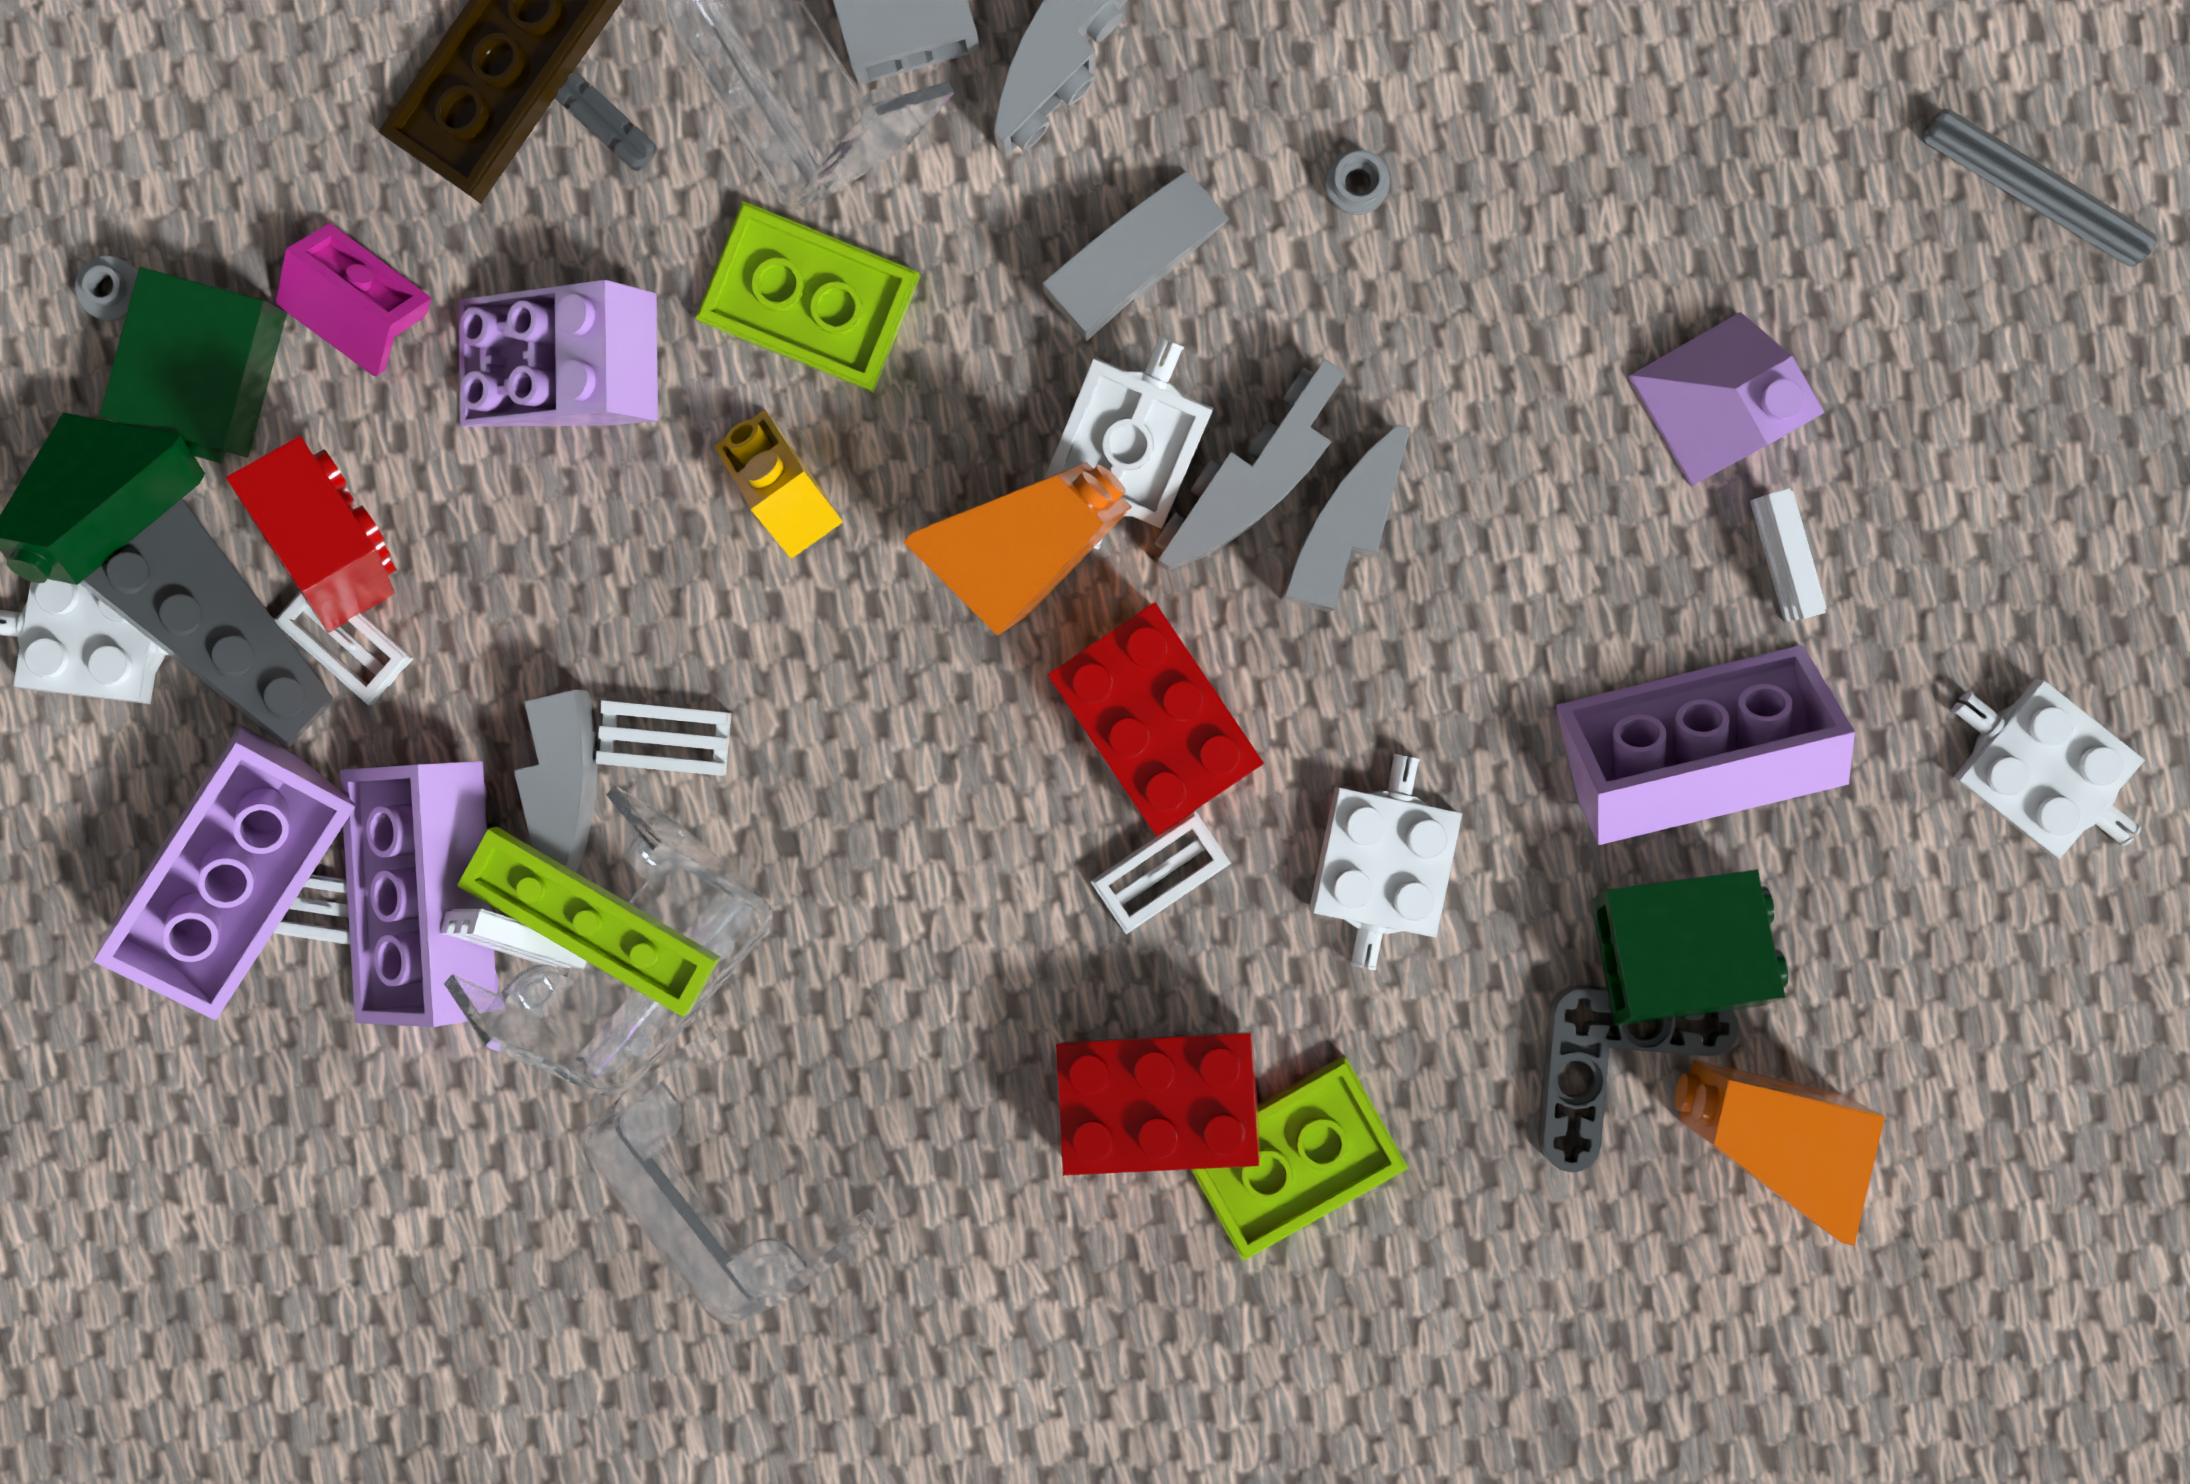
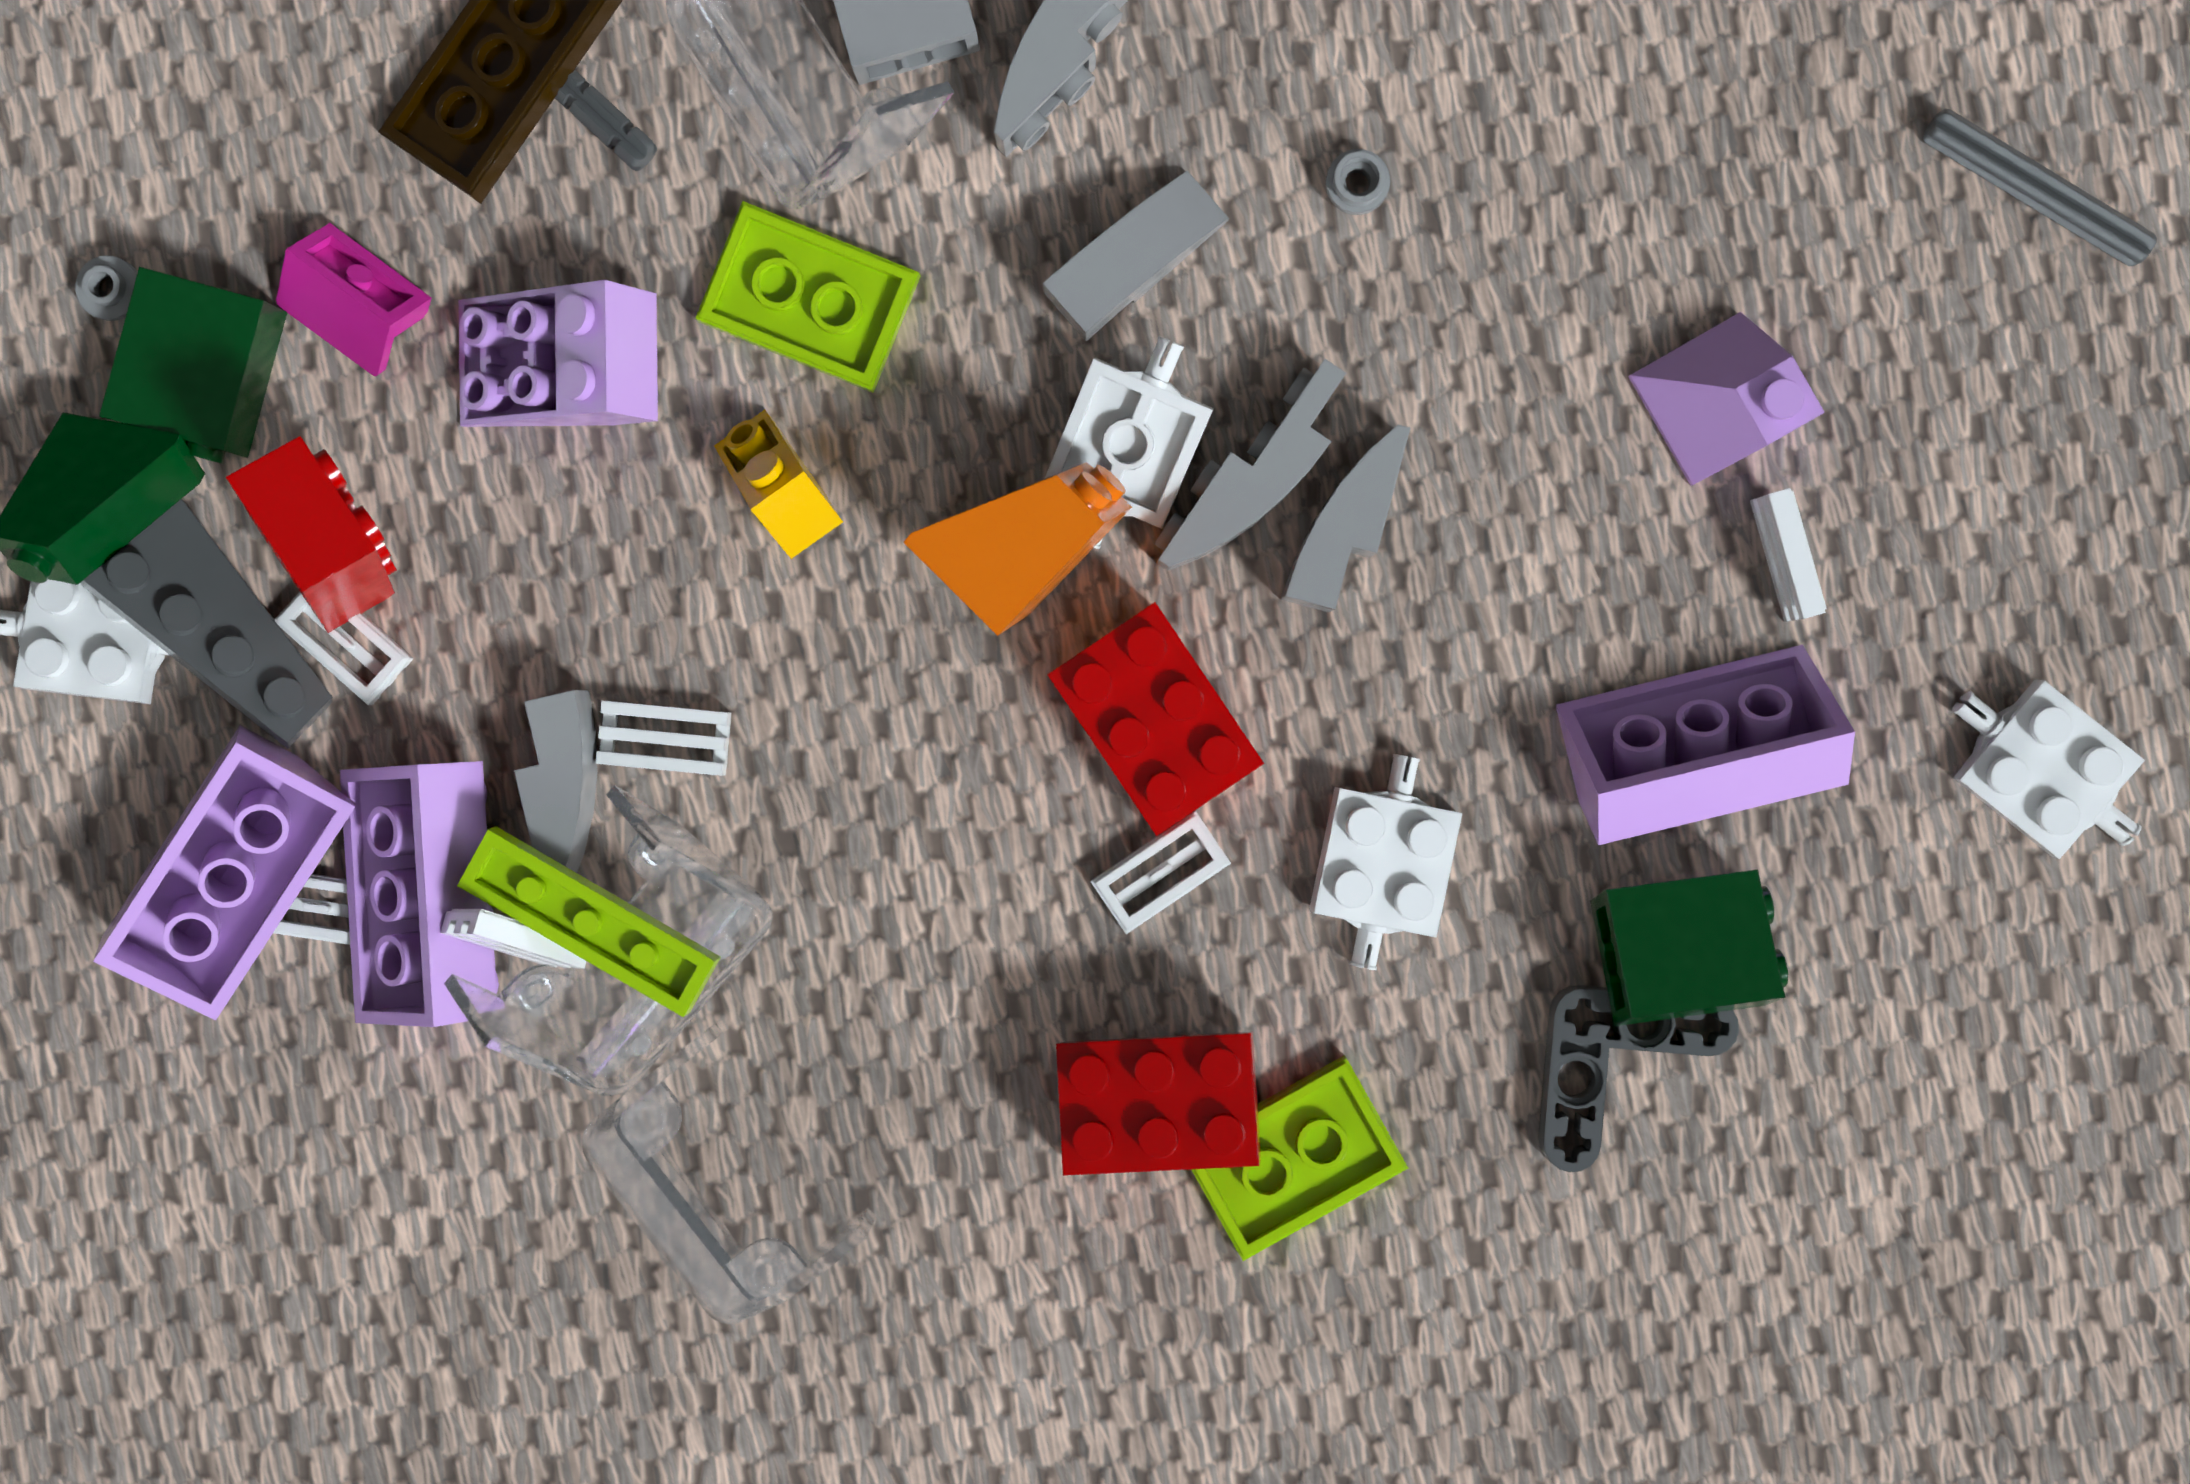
(1790, 1137): orange slope -> none

